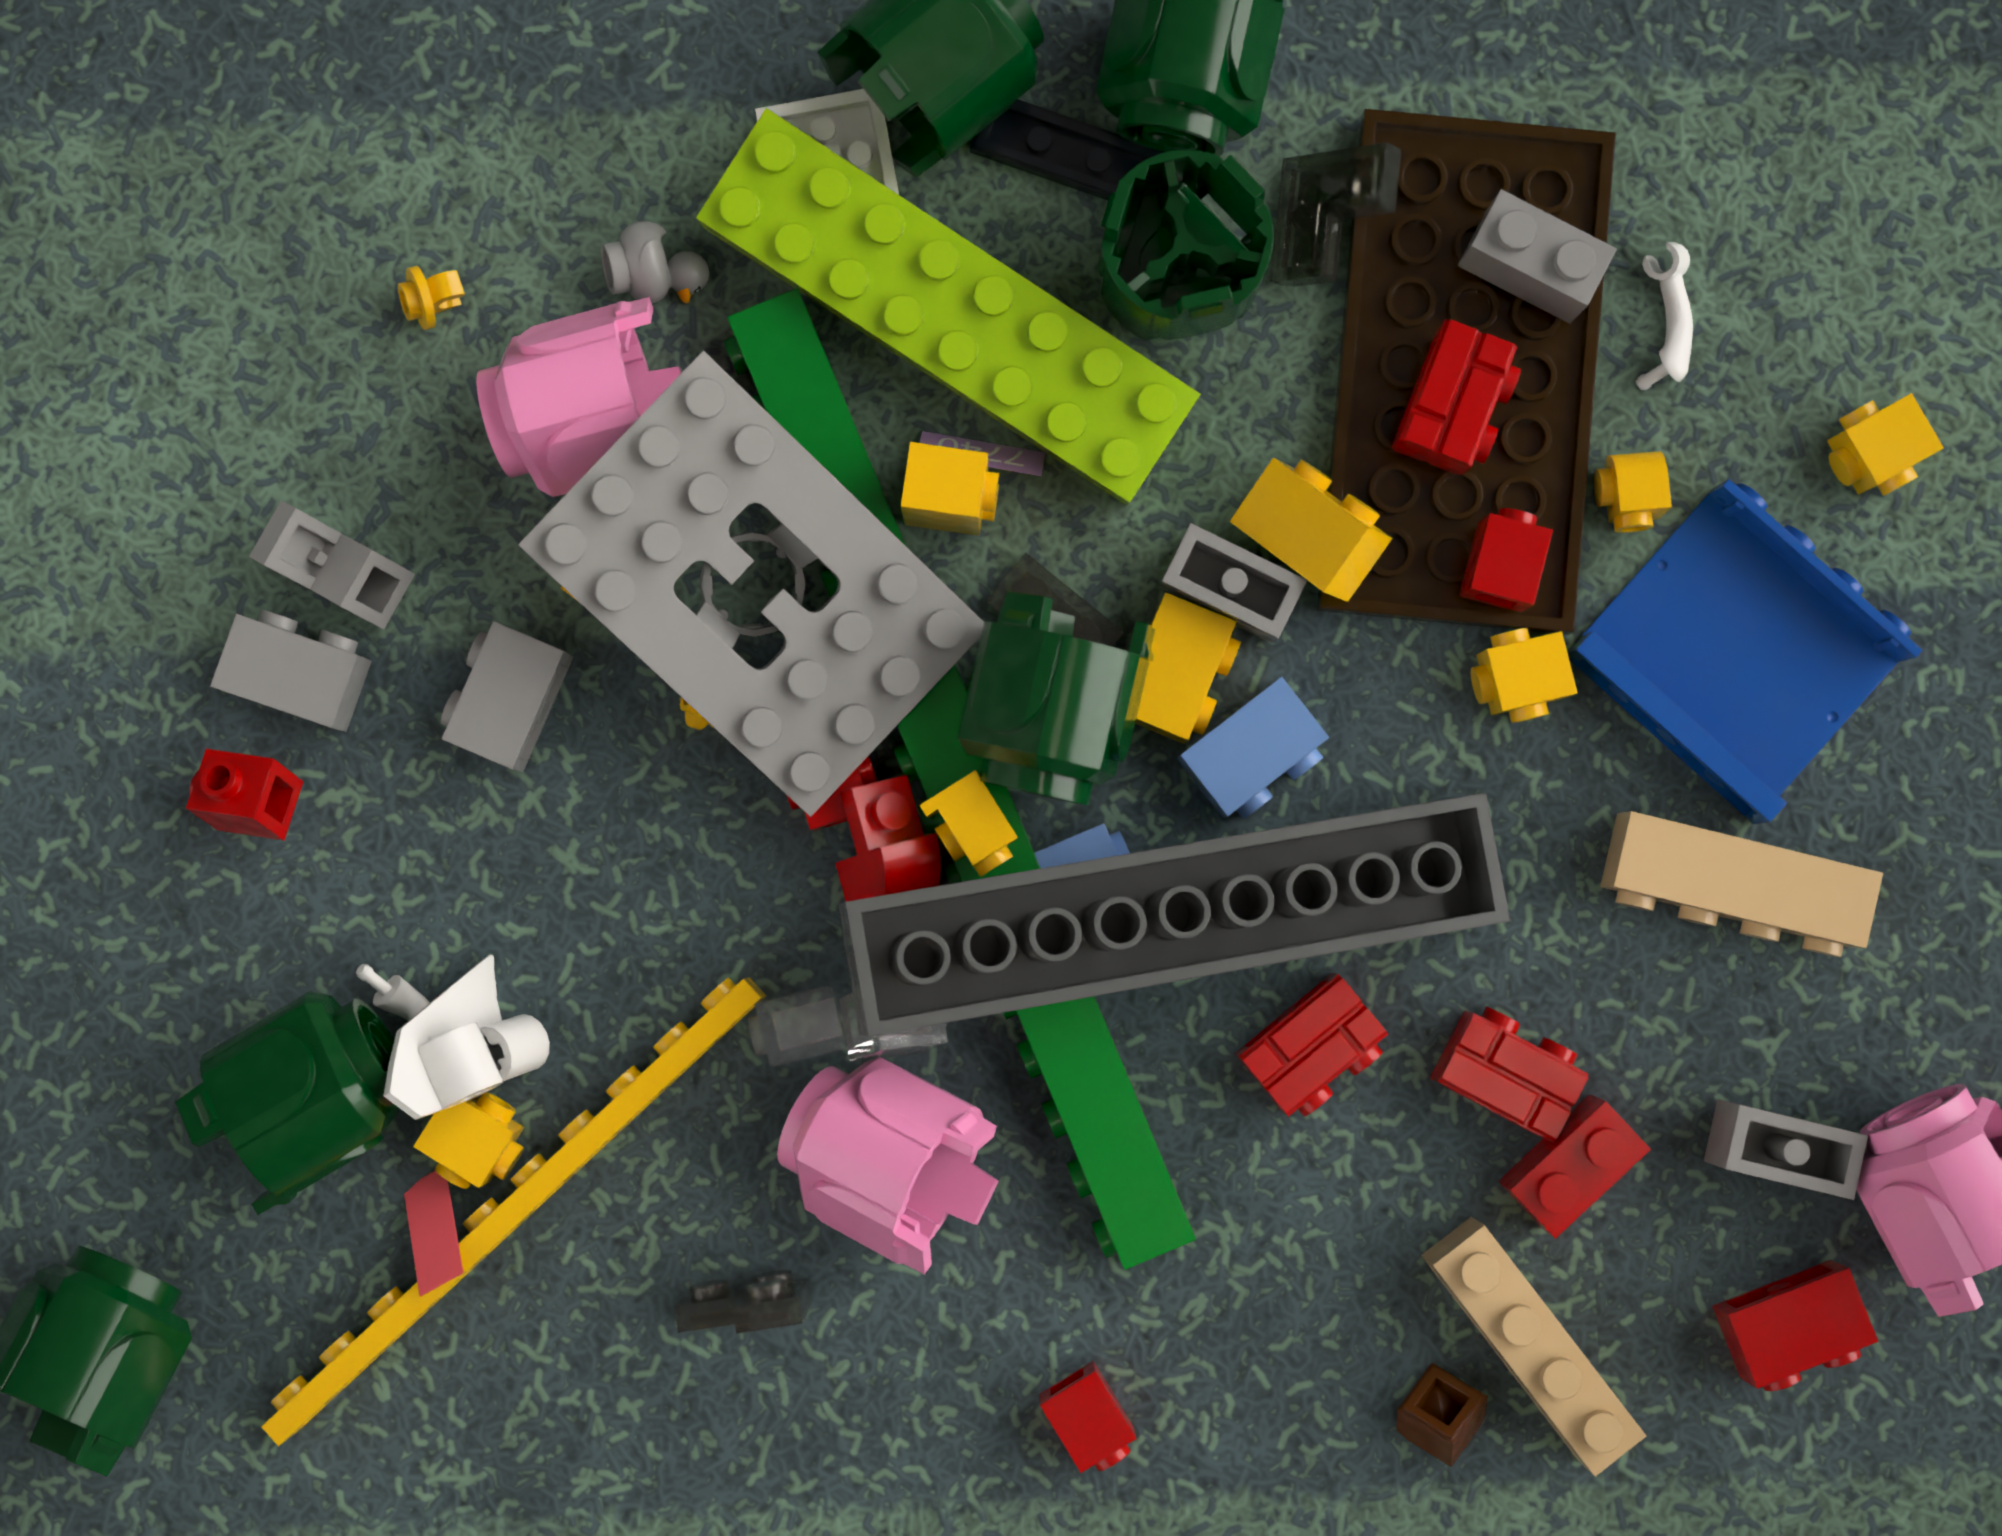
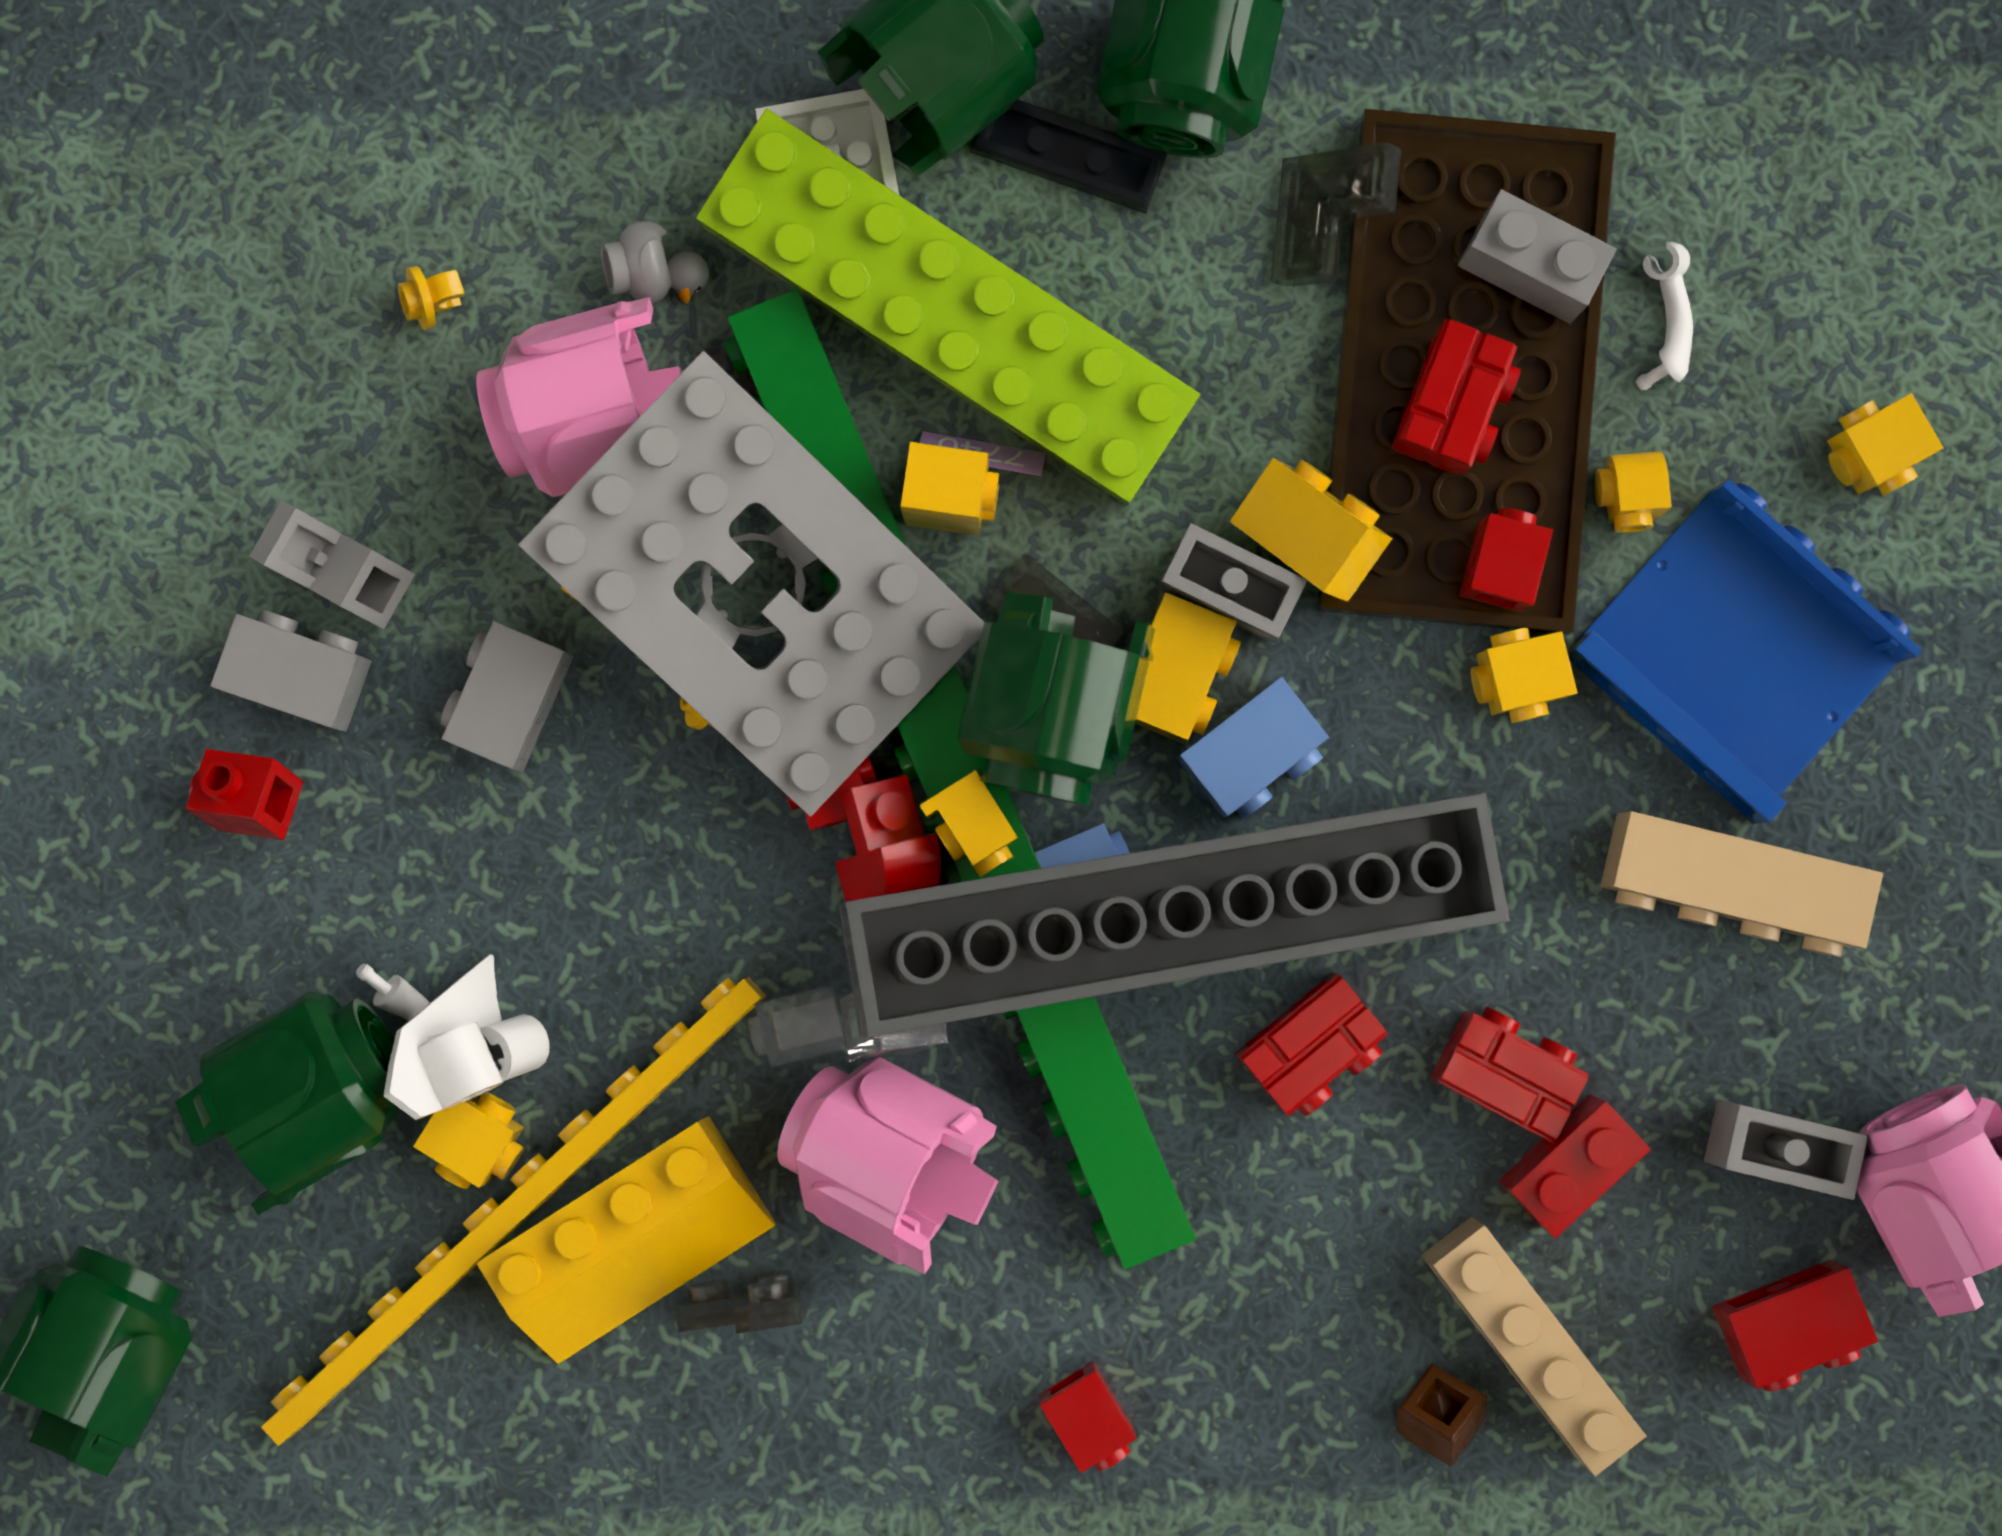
(433, 1232): coral sticker -> none
(627, 1242): none -> yellow slope
(1164, 225): dark green piece -> none

